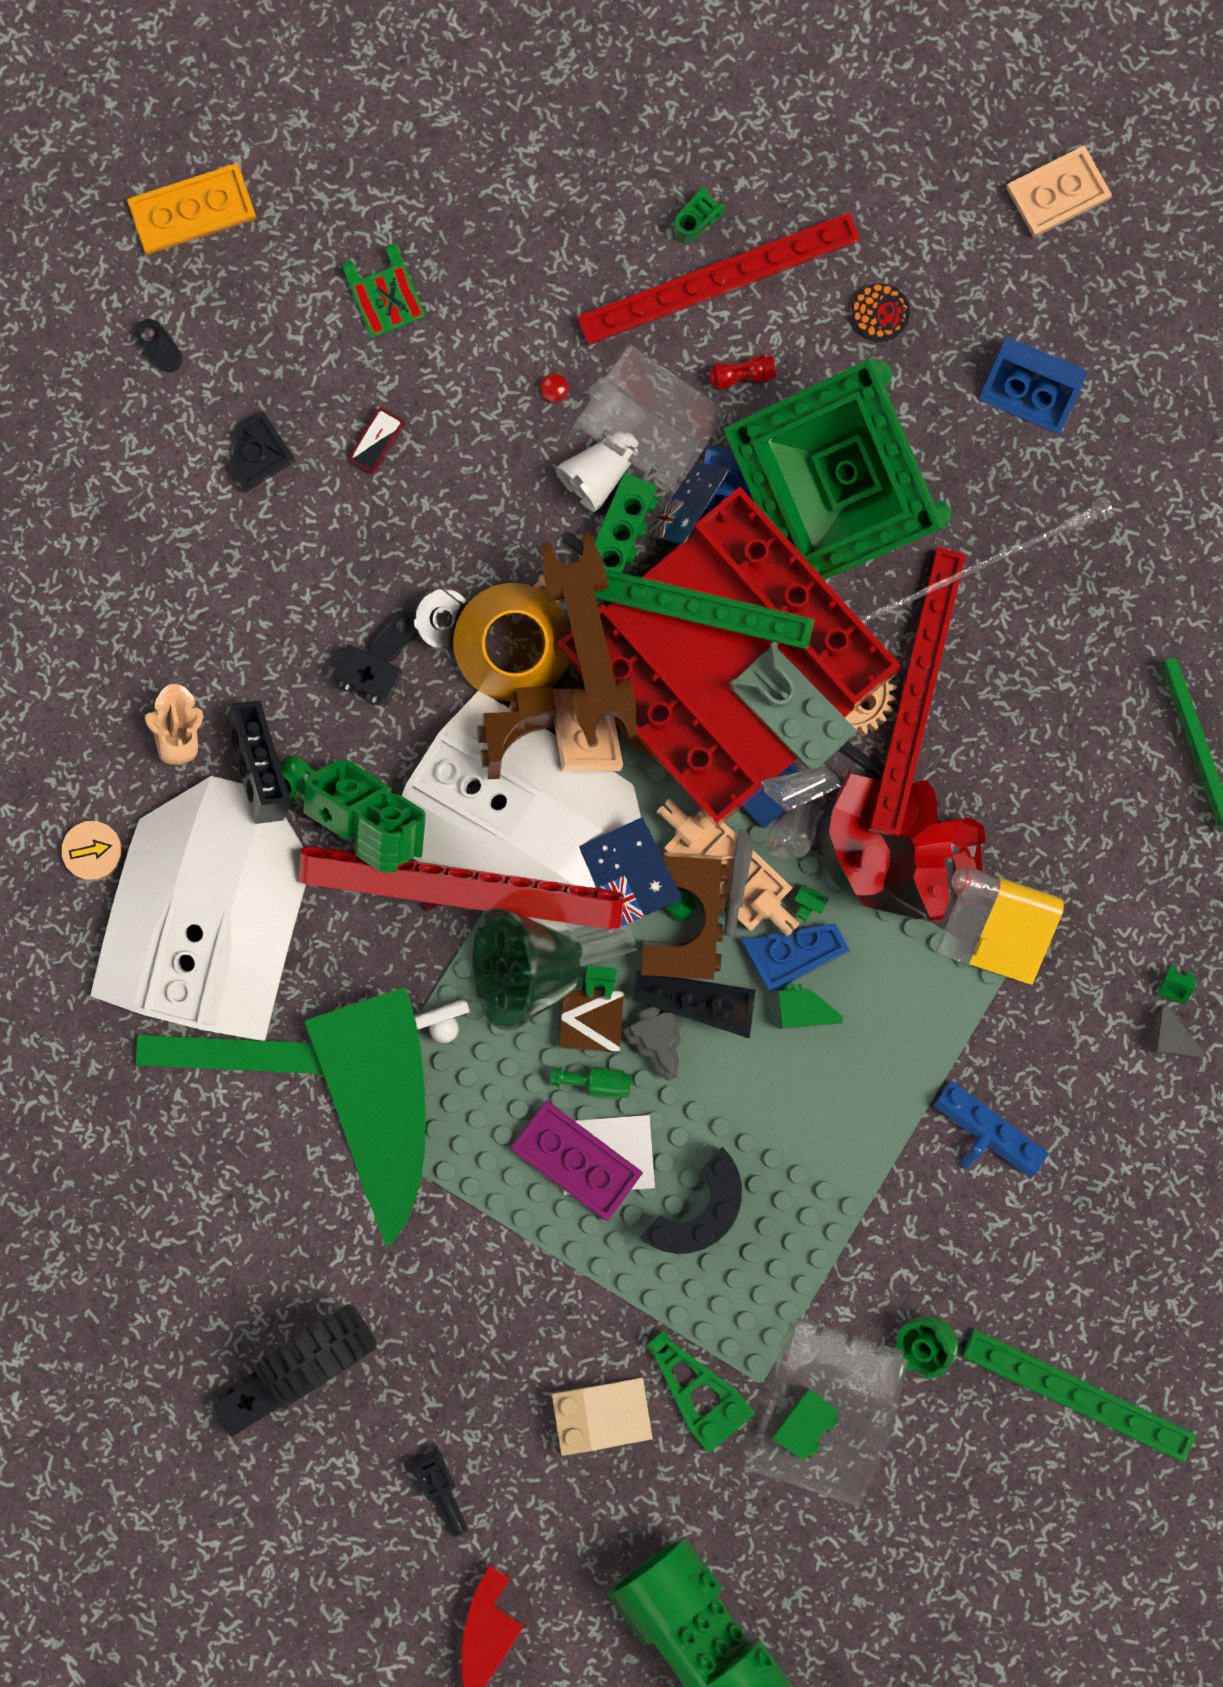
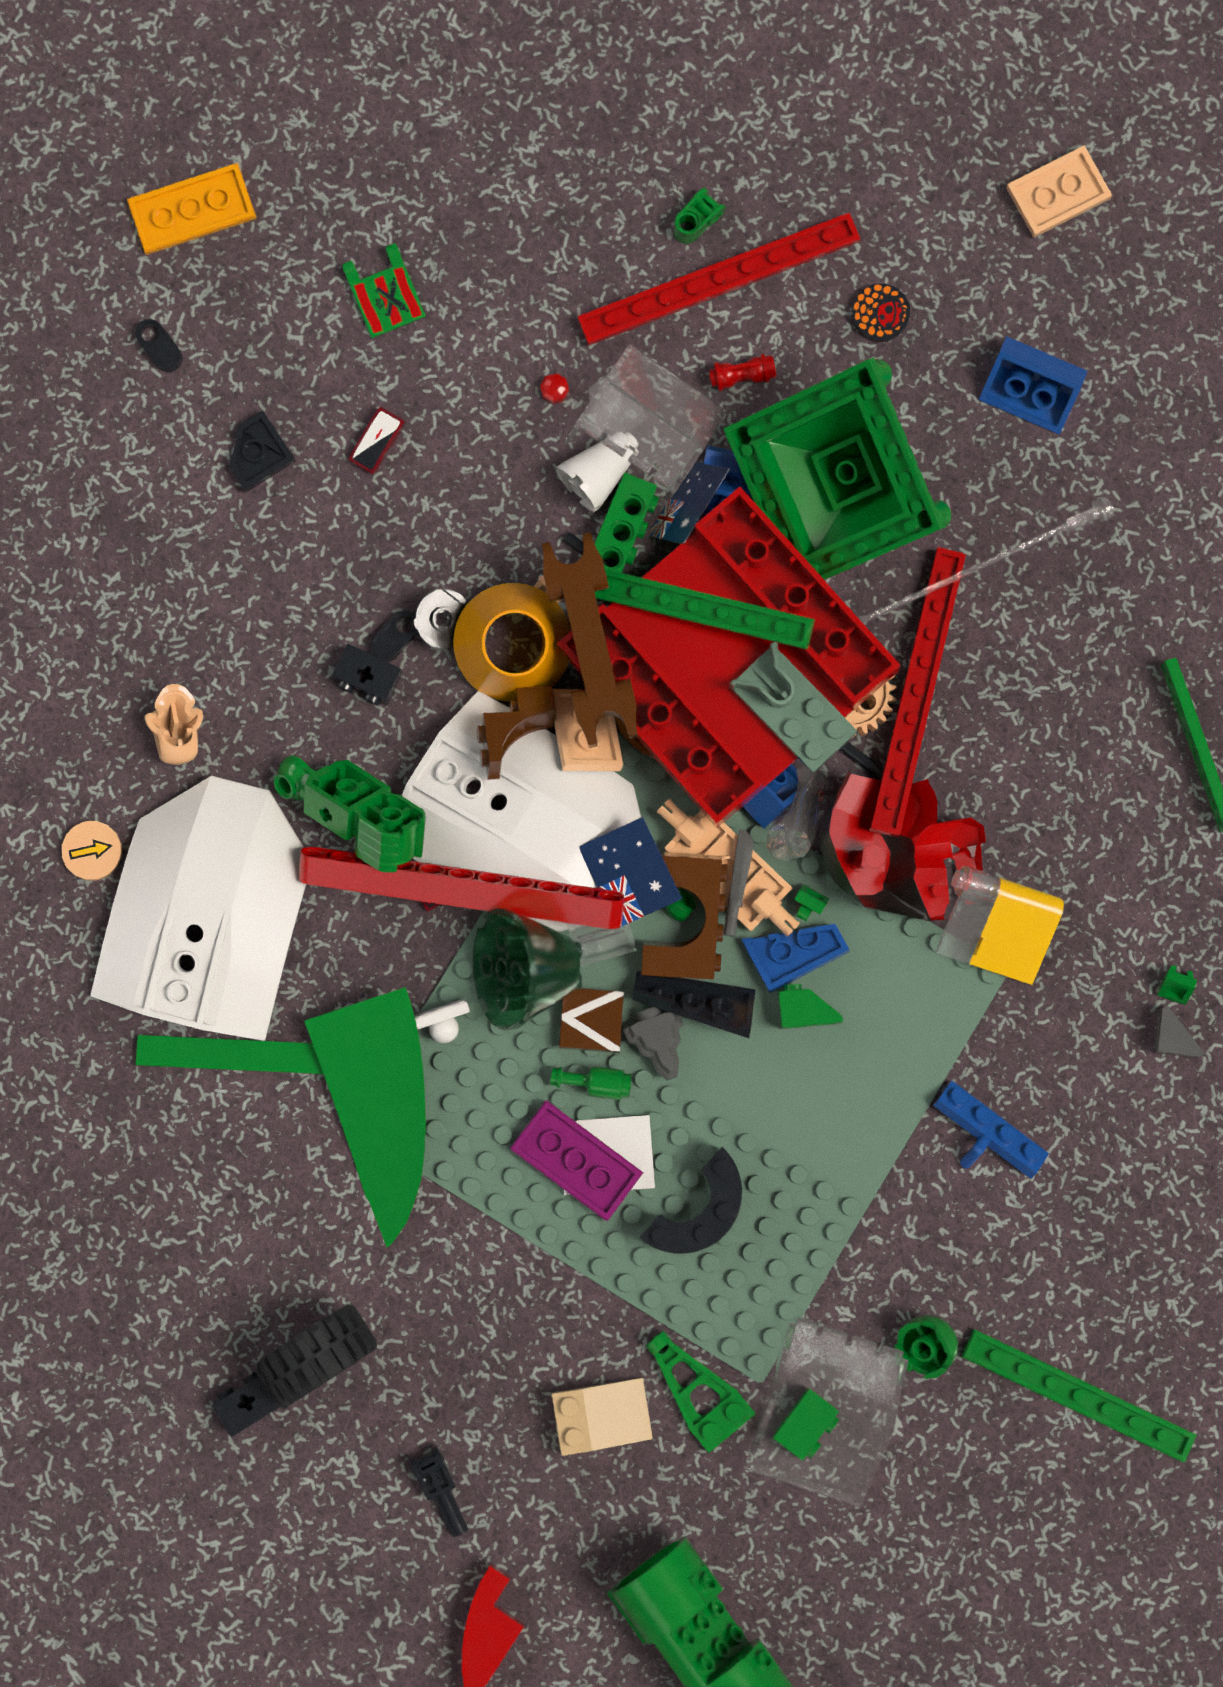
(257, 762): black brick -> none
(600, 977): green tile -> none
(800, 787): clear wing -> none

